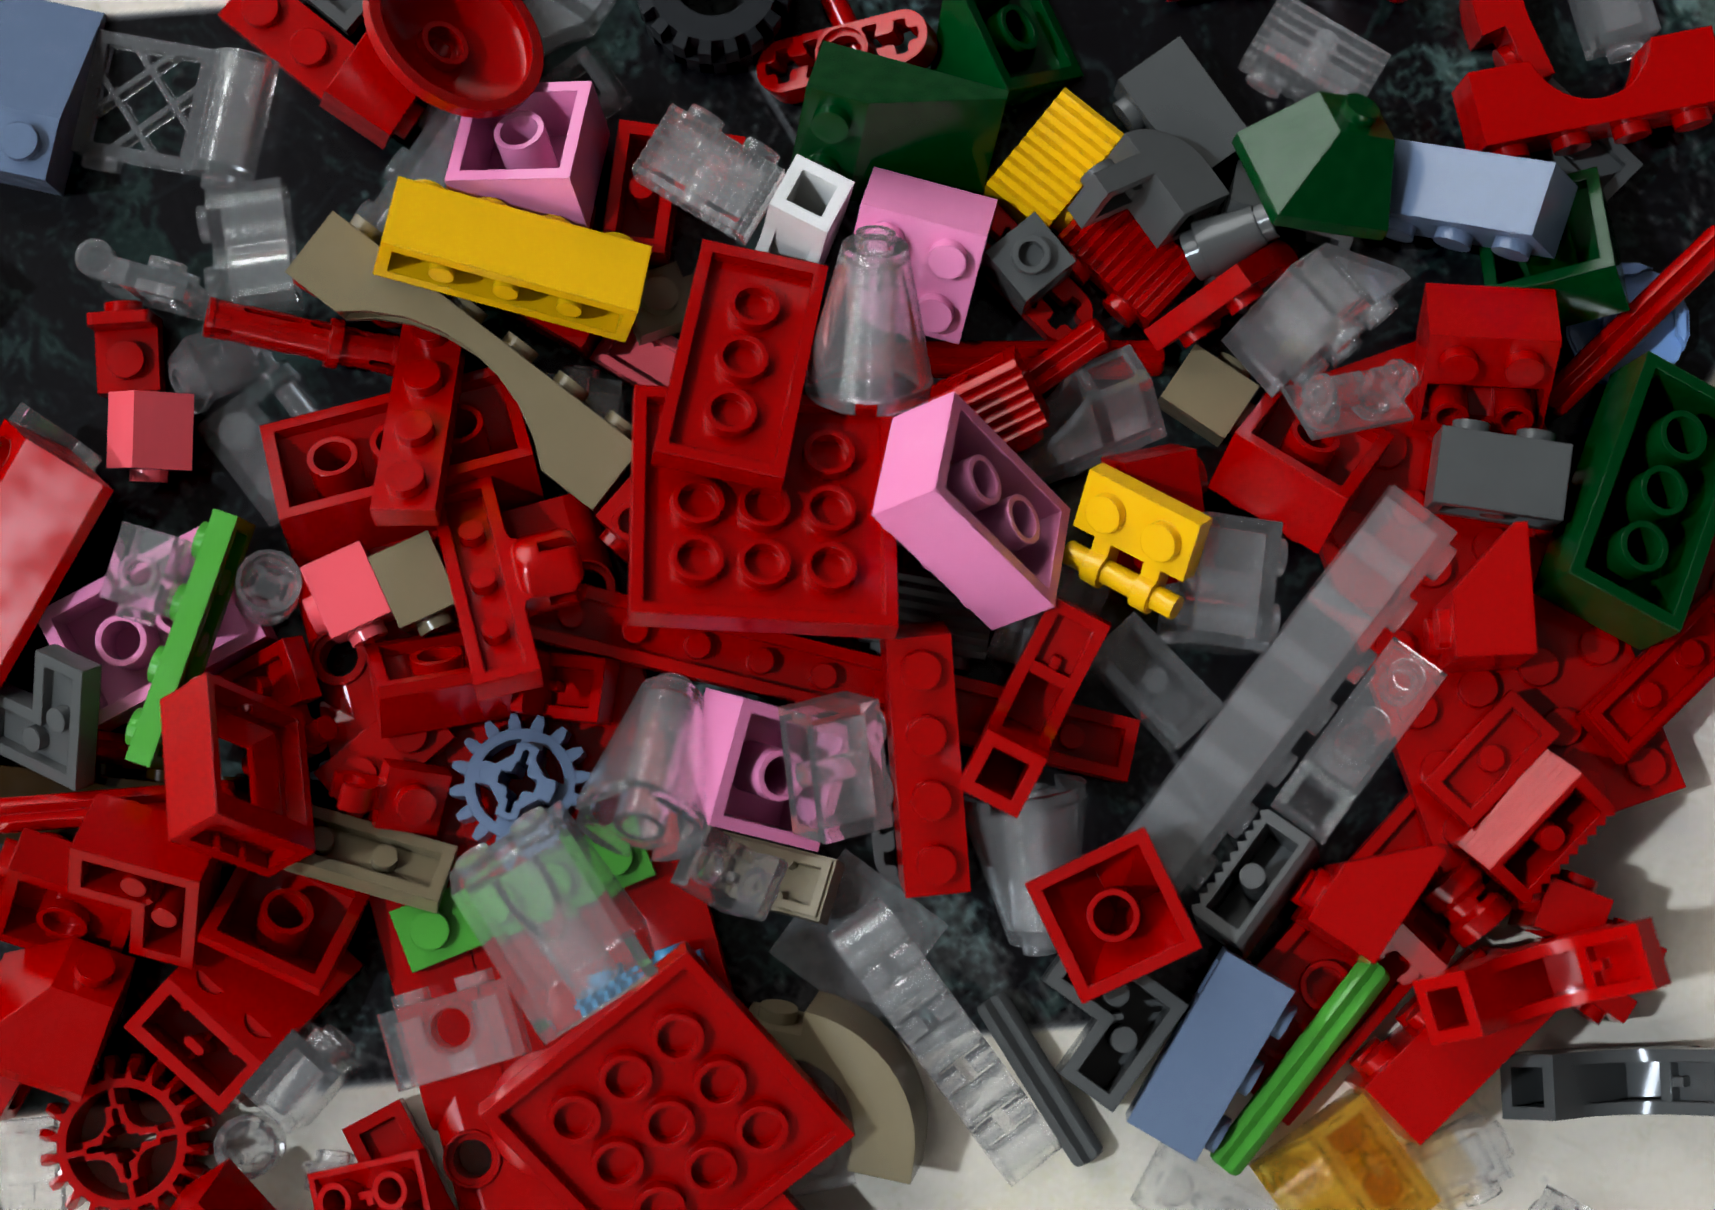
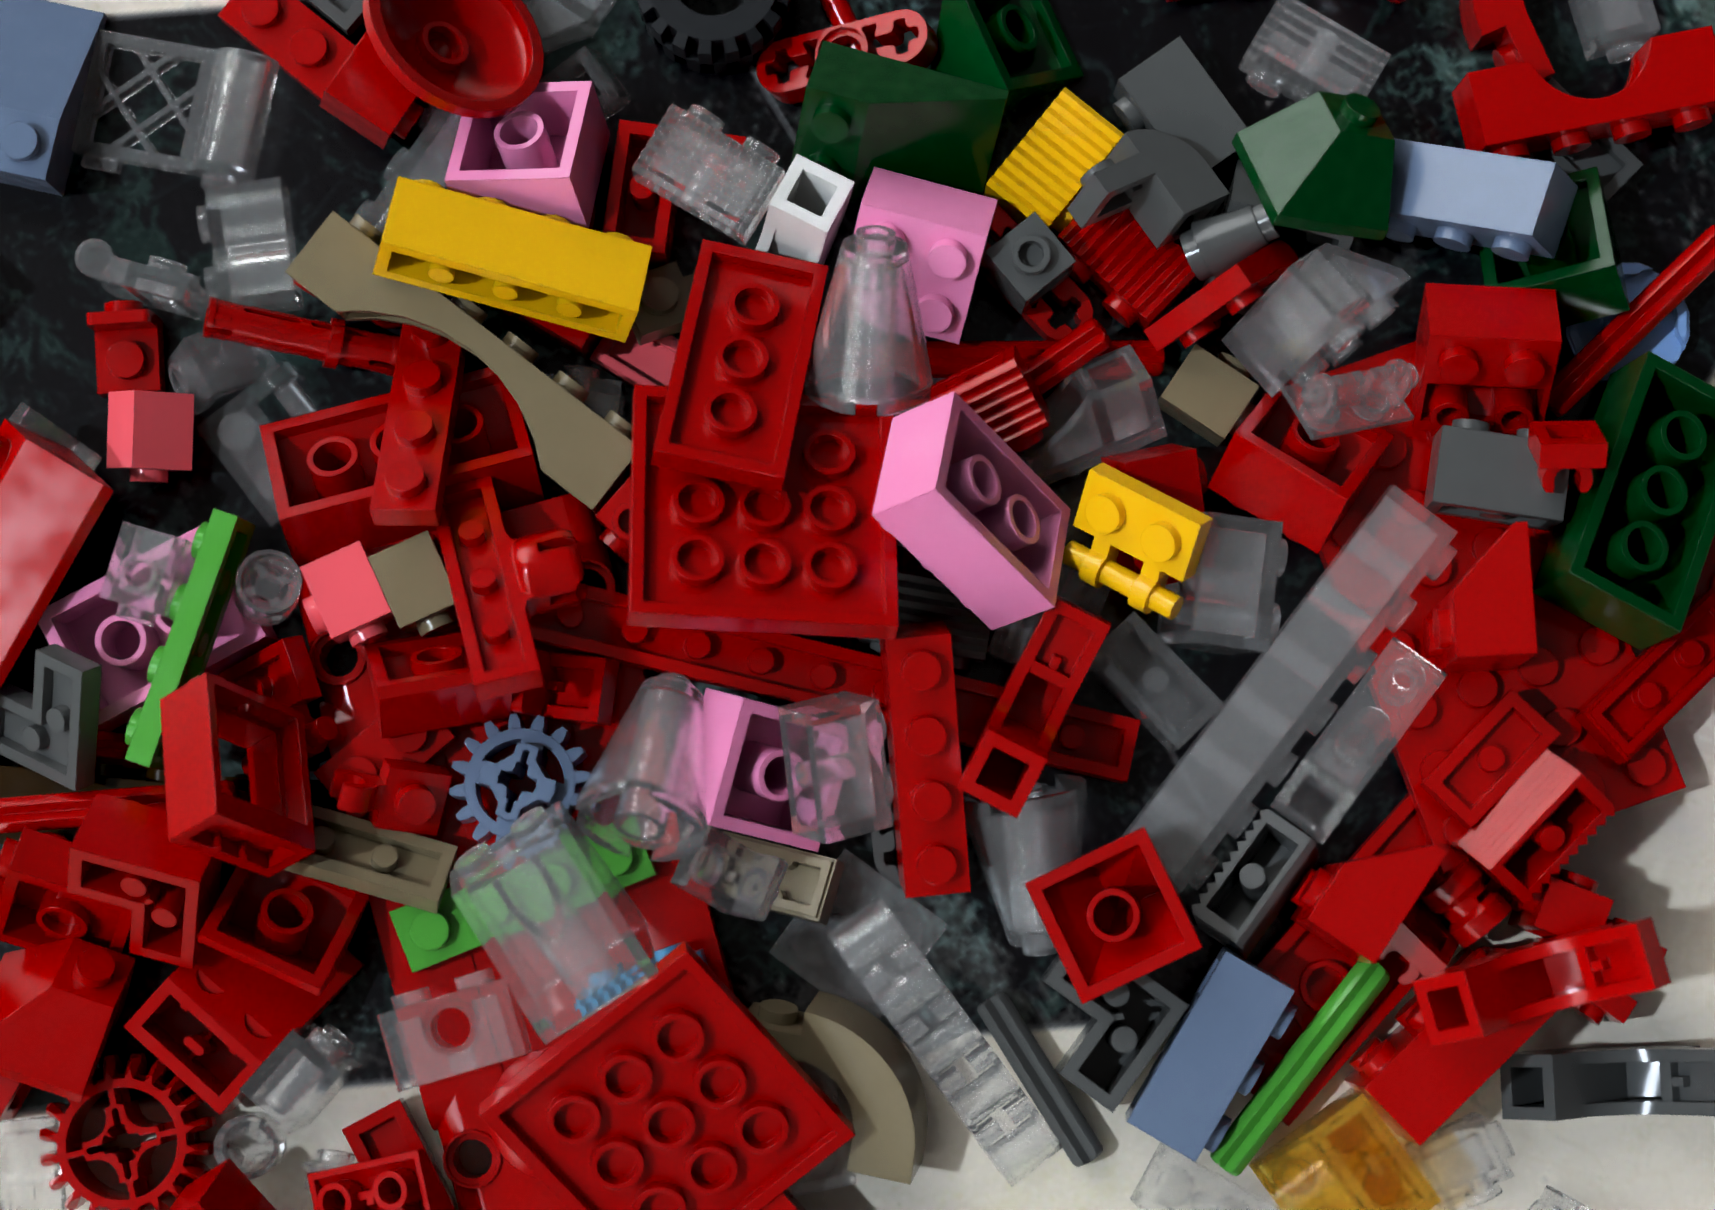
(1567, 446): none -> red tile

